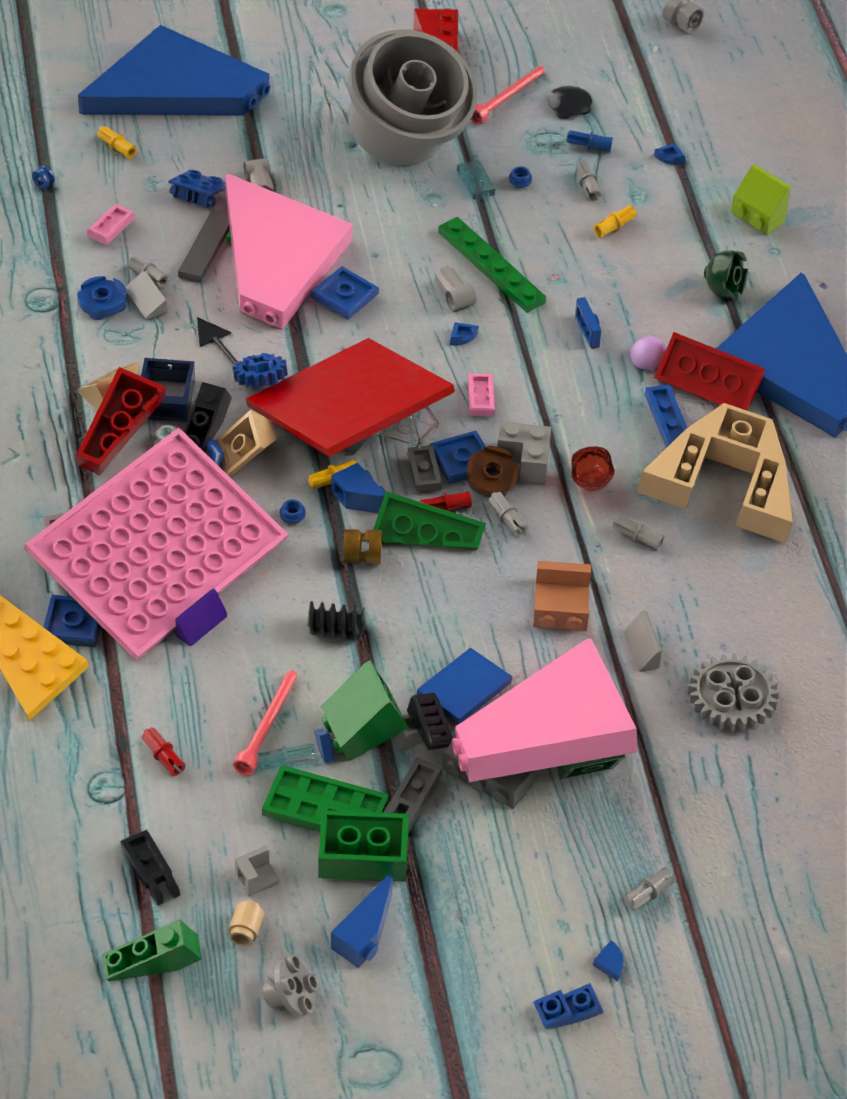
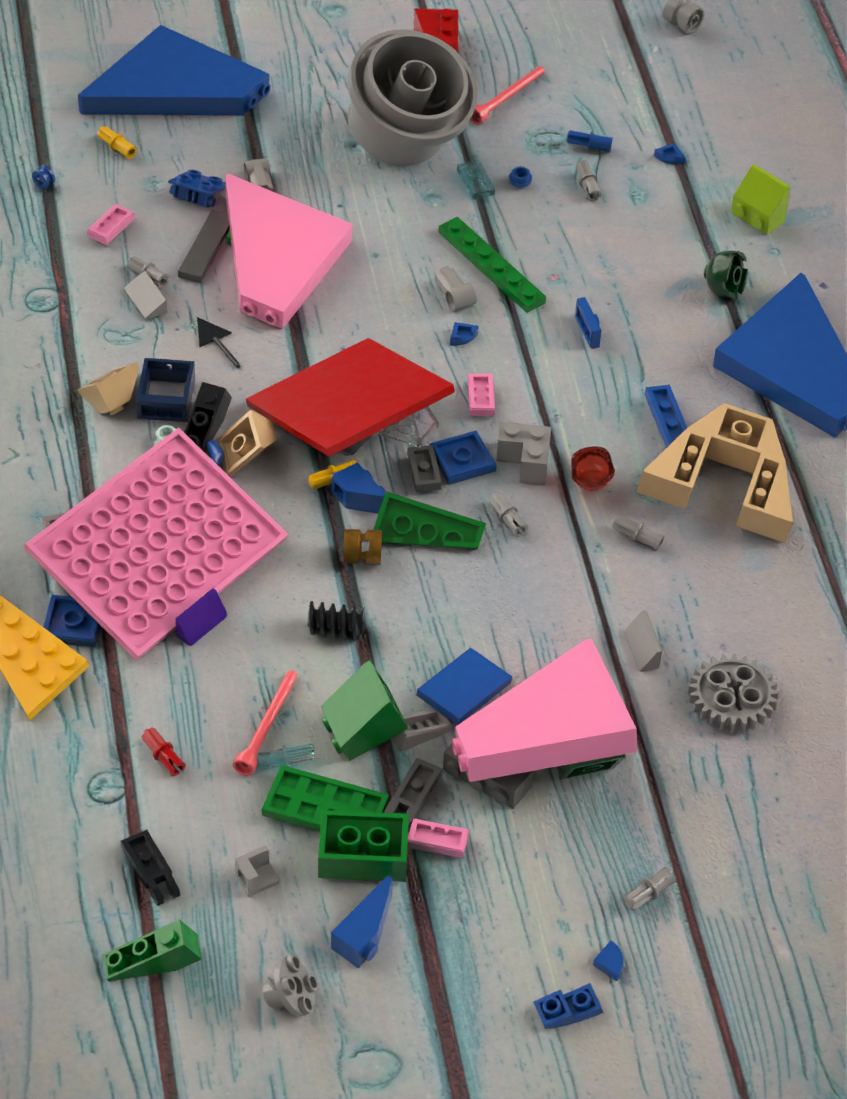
(112, 291): blue plate -> none
(118, 418): red wedge -> none
(245, 923): tan brick -> none
(260, 370): blue gear -> none
(292, 511): blue plate -> none
(324, 745): blue tile -> none
(344, 292): blue plate -> none
(429, 705): black slope -> none
(438, 838): none -> bright pink plate
(451, 501): red axle -> none
(485, 459): reddish brown plate -> none
(562, 595): nougat panel -> none
(570, 101): black dish -> none
(615, 221): yellow axle -> none
(647, 352): lavender hair -> none
(709, 372): red plate -> none

